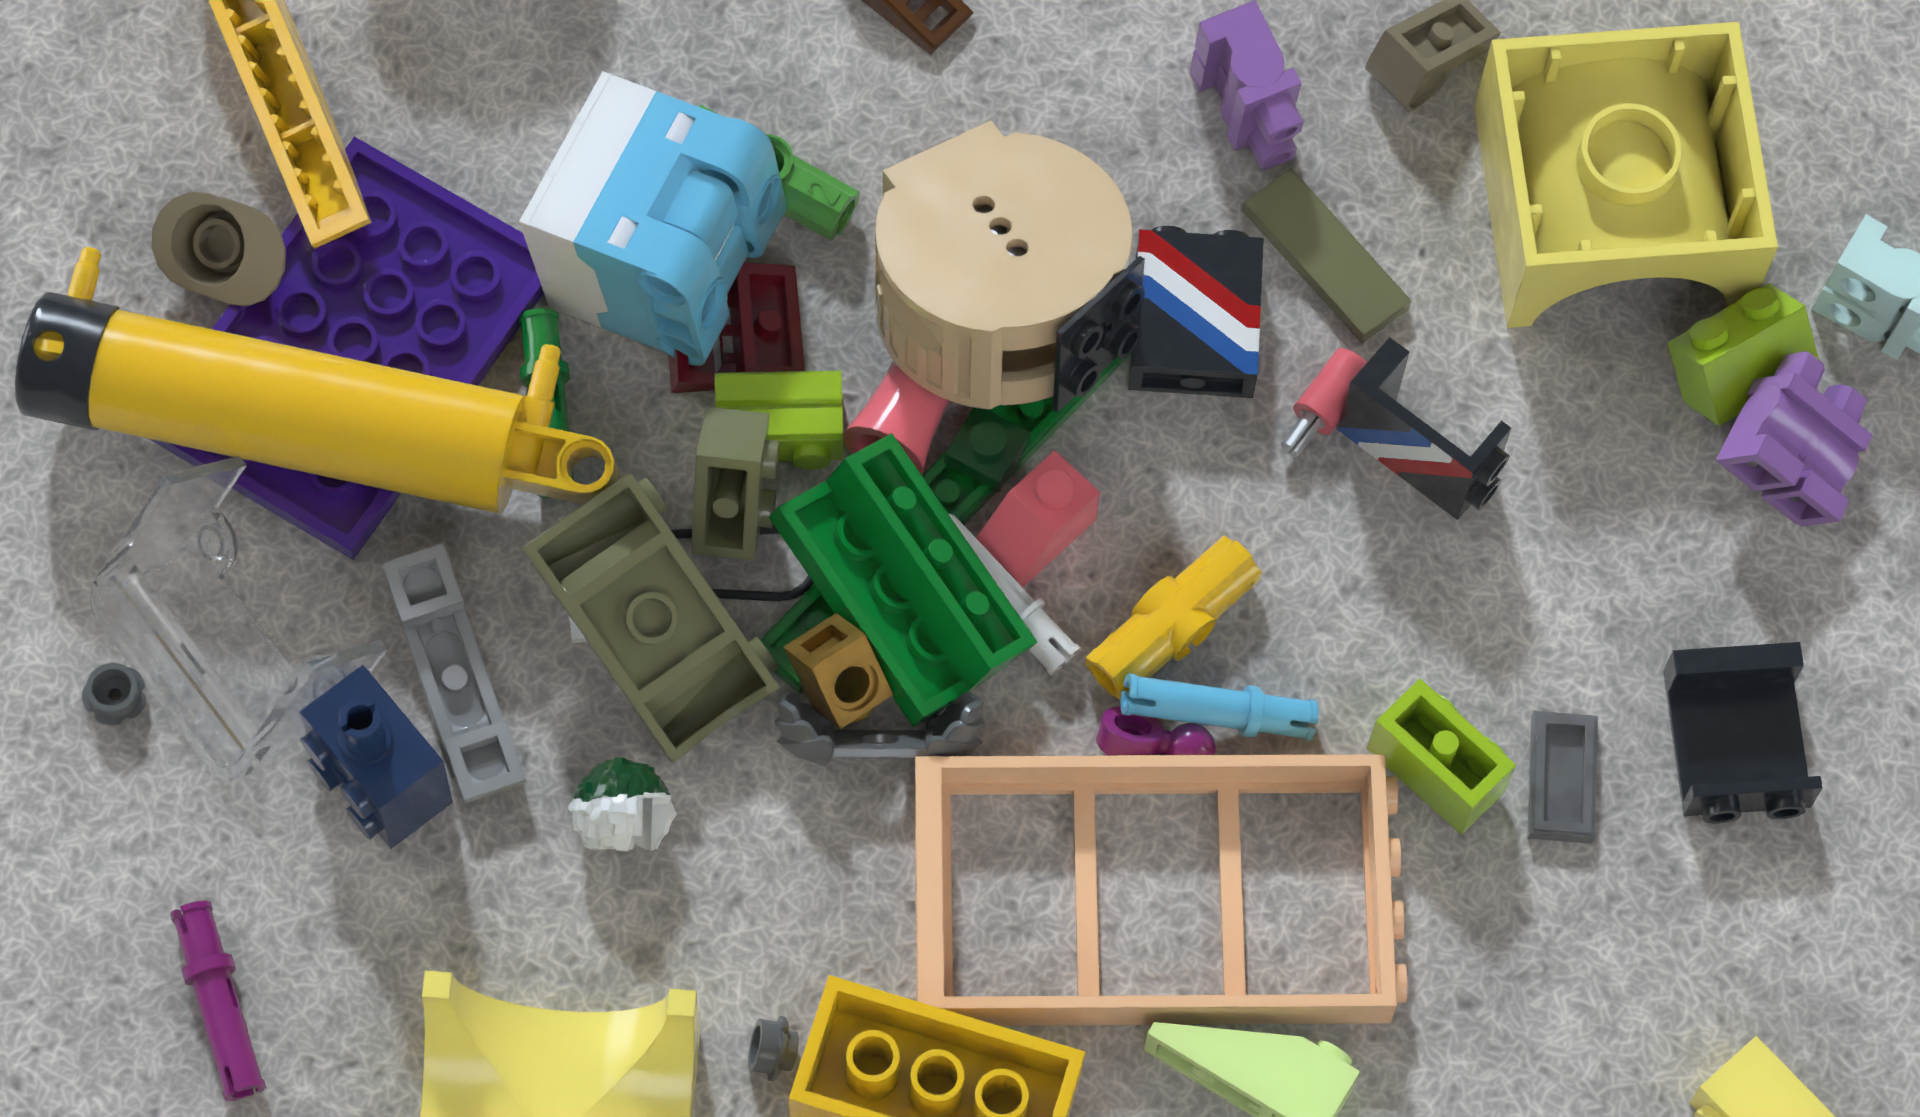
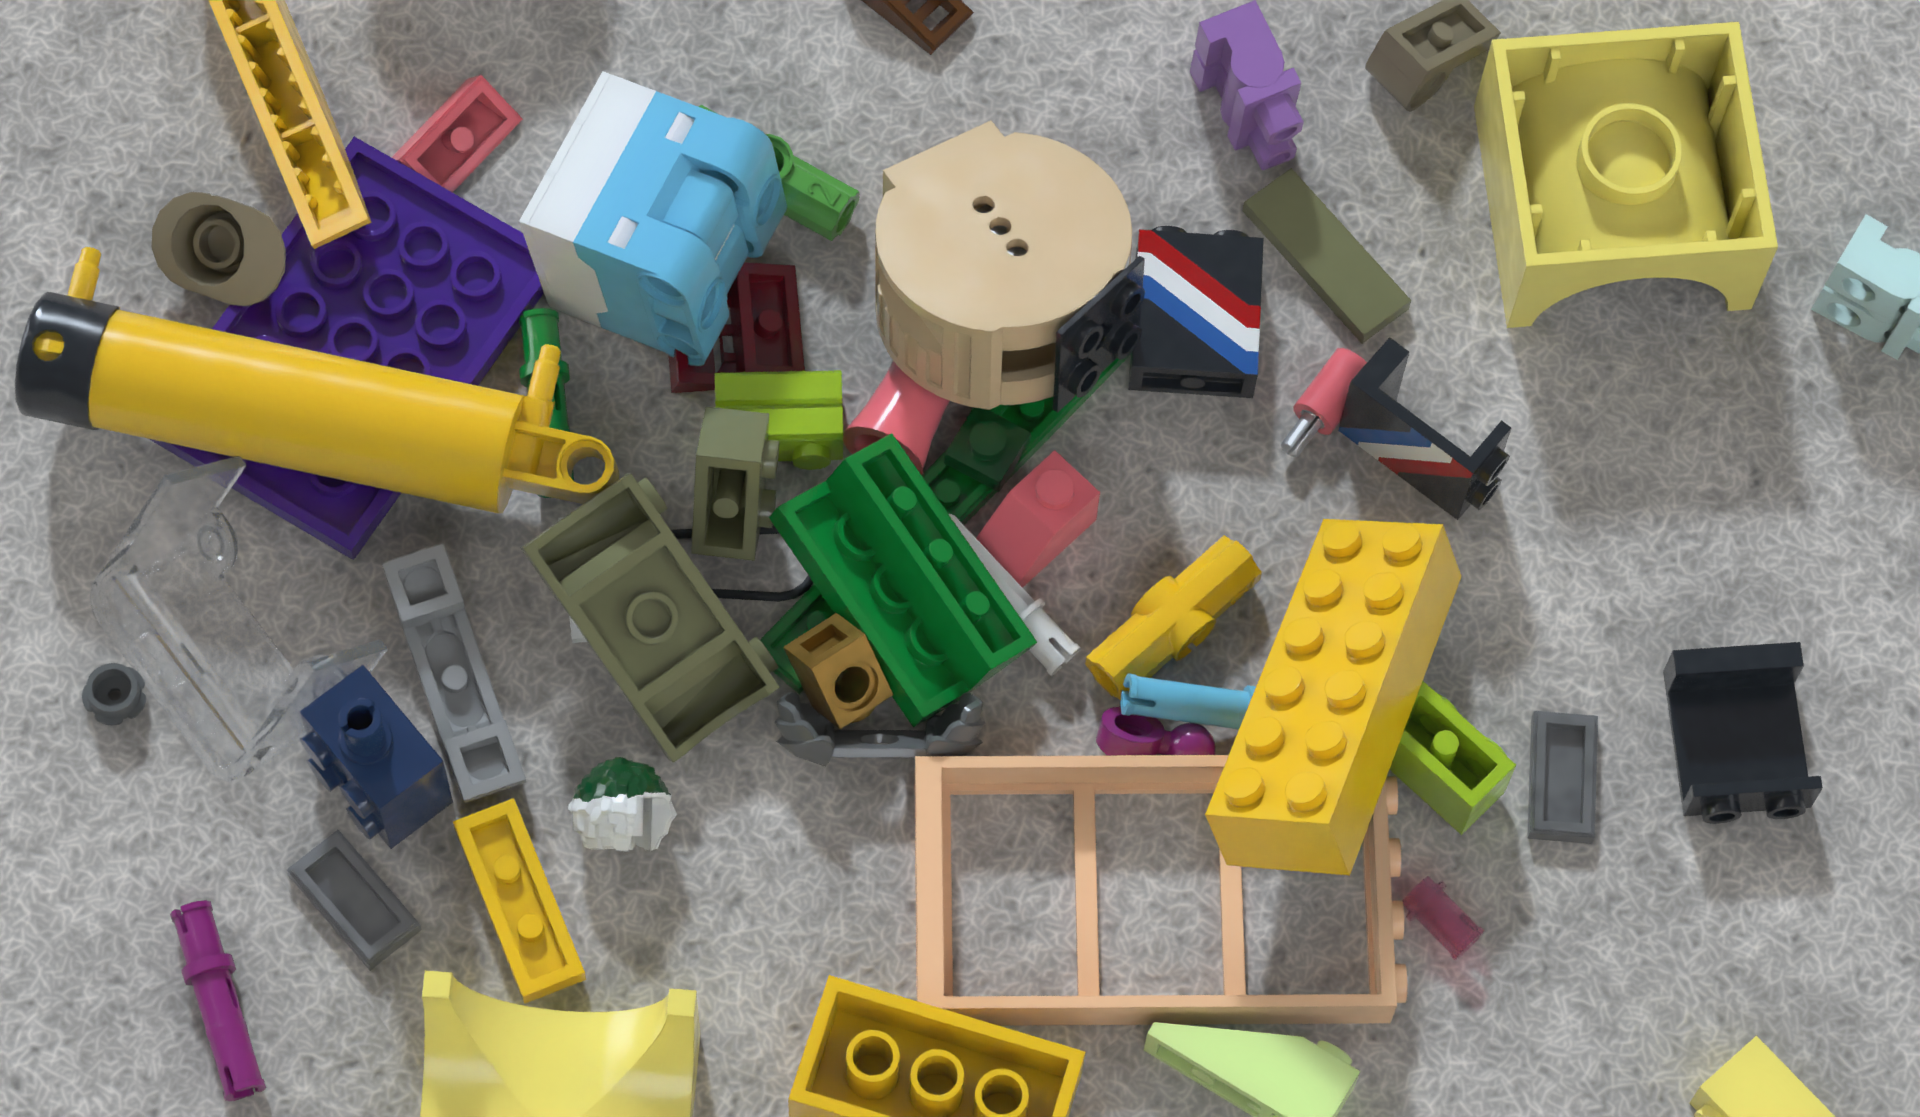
(354, 900): none -> flat silver tile
(459, 134): none -> coral slope
(519, 900): none -> yellow plate
(772, 1047): dark grey plate -> none
(1334, 697): none -> yellow brick
(1442, 917): none -> clear pink pin
(1735, 346): lime brick -> none
(1800, 441): medium lavender hips -> none

